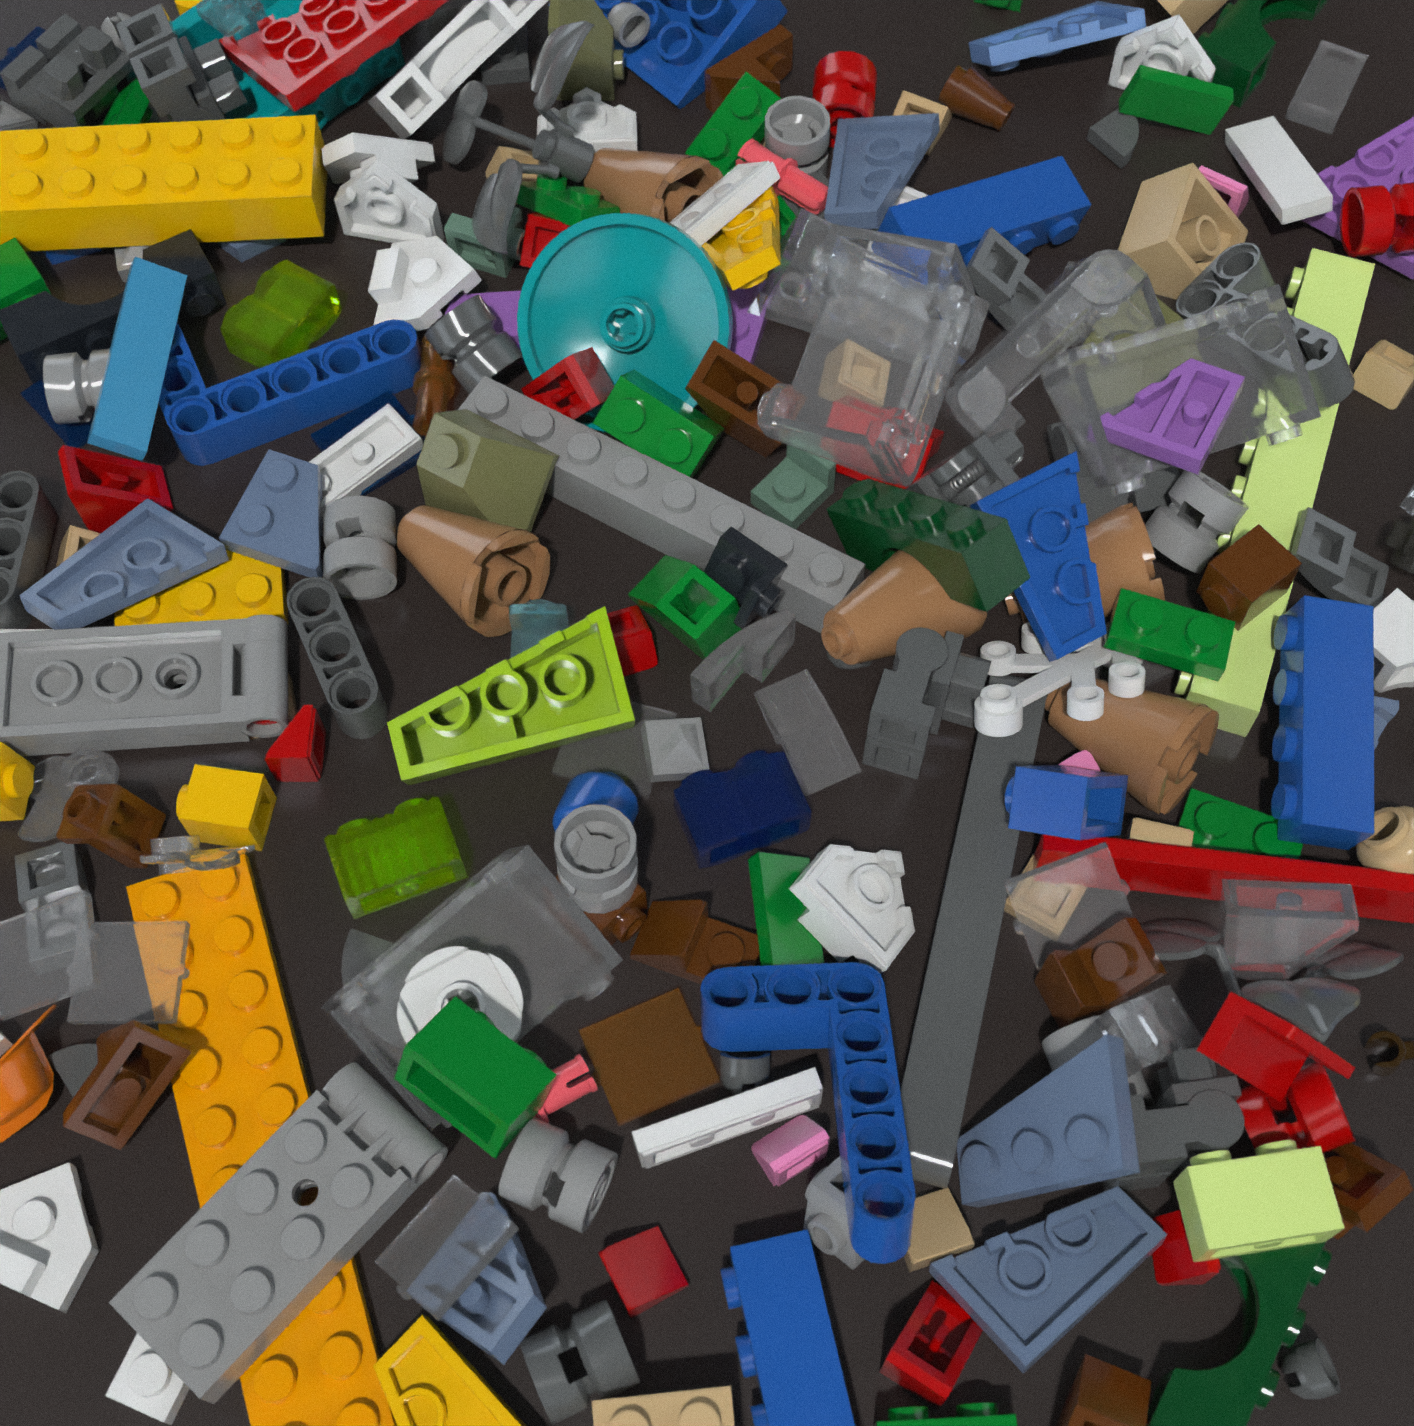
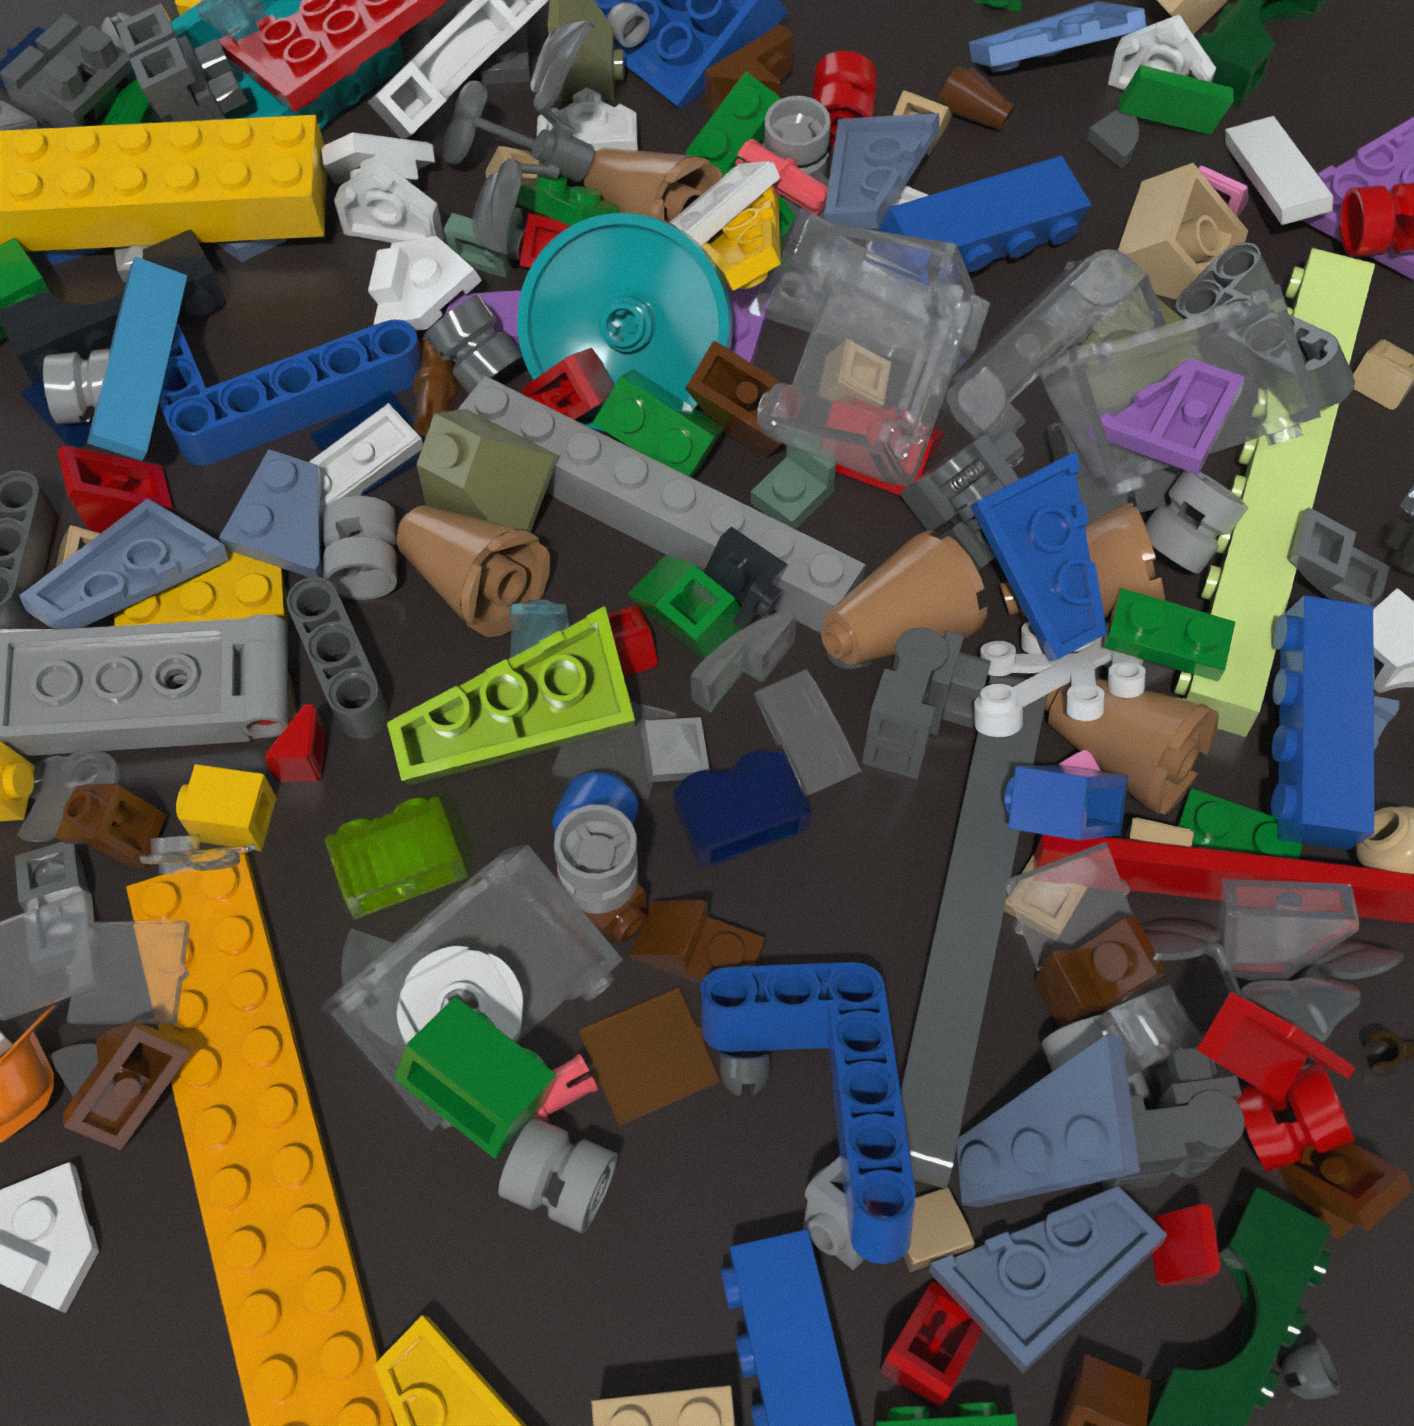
(148, 1383): white plate -> none
(258, 1254): light grey hinge -> none
(281, 316): clear neon green brick -> none
(446, 1246): clear piece -> none
(500, 1302): sand blue wing -> none
(601, 1351): dark grey wheel -> none
(643, 1270): red slope -> none
(728, 1118): white tile -> none
(776, 910): green tile -> none
(791, 1149): bright pink slope -> none
(856, 904): white plate -> none
(960, 546): dark green arch -> none
(1000, 278): dark grey slope -> none
(1248, 577): reddish brown brick -> none
(1257, 1201): yellowish green brick -> none
(1326, 87): clear tile -> none

